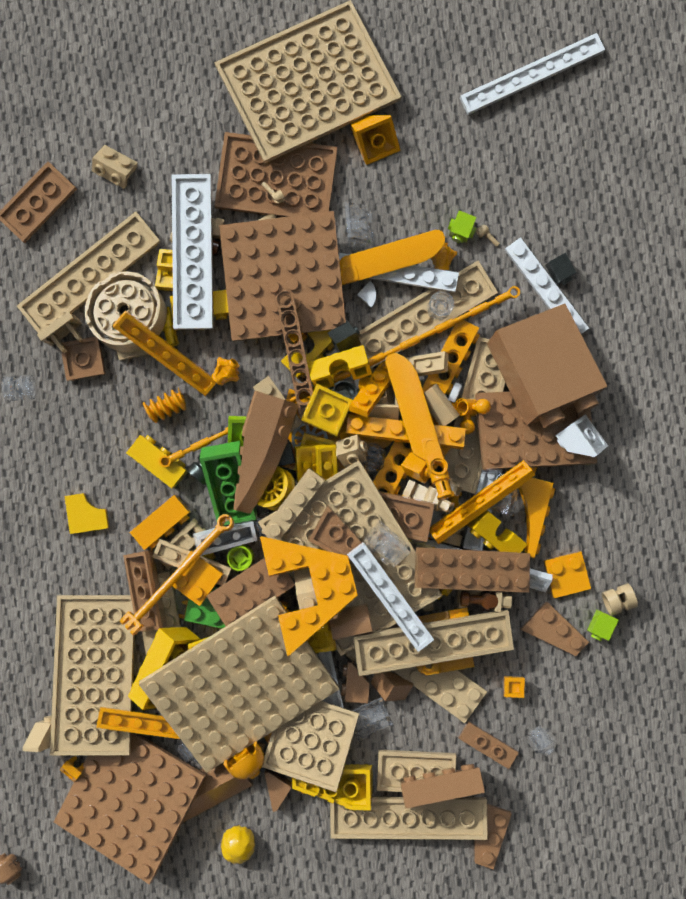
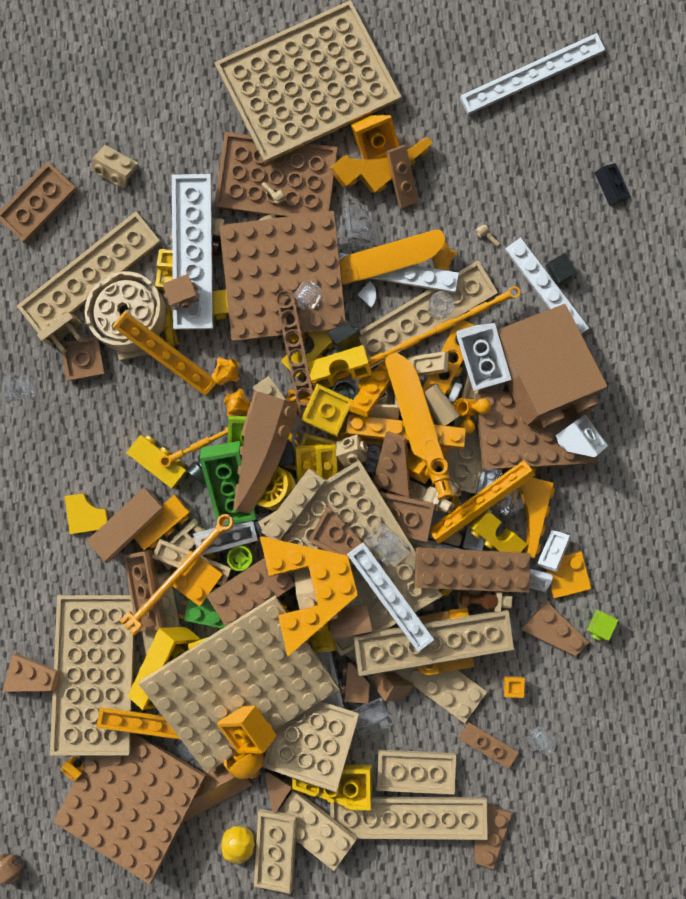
(30, 675): none -> medium nougat wing
(39, 736): tan slope -> none
(125, 524): none -> medium nougat slope
(165, 406): light orange piece -> none
(180, 292): none -> medium nougat head
(237, 403): none -> light orange rock
(247, 730): none -> light orange slope
(275, 851): none -> tan tile
(308, 295): none -> clear head
(318, 830): none -> tan plate
(373, 172): none -> light orange arch
(392, 465): none -> medium nougat wing
(402, 176): none -> medium nougat plate
(442, 787): medium nougat brick -> none
(462, 227): lime brick -> none
(483, 355): none -> white slope
(554, 550): none -> white plate
(612, 184): none -> black slope
(613, 602): tan wheel -> none

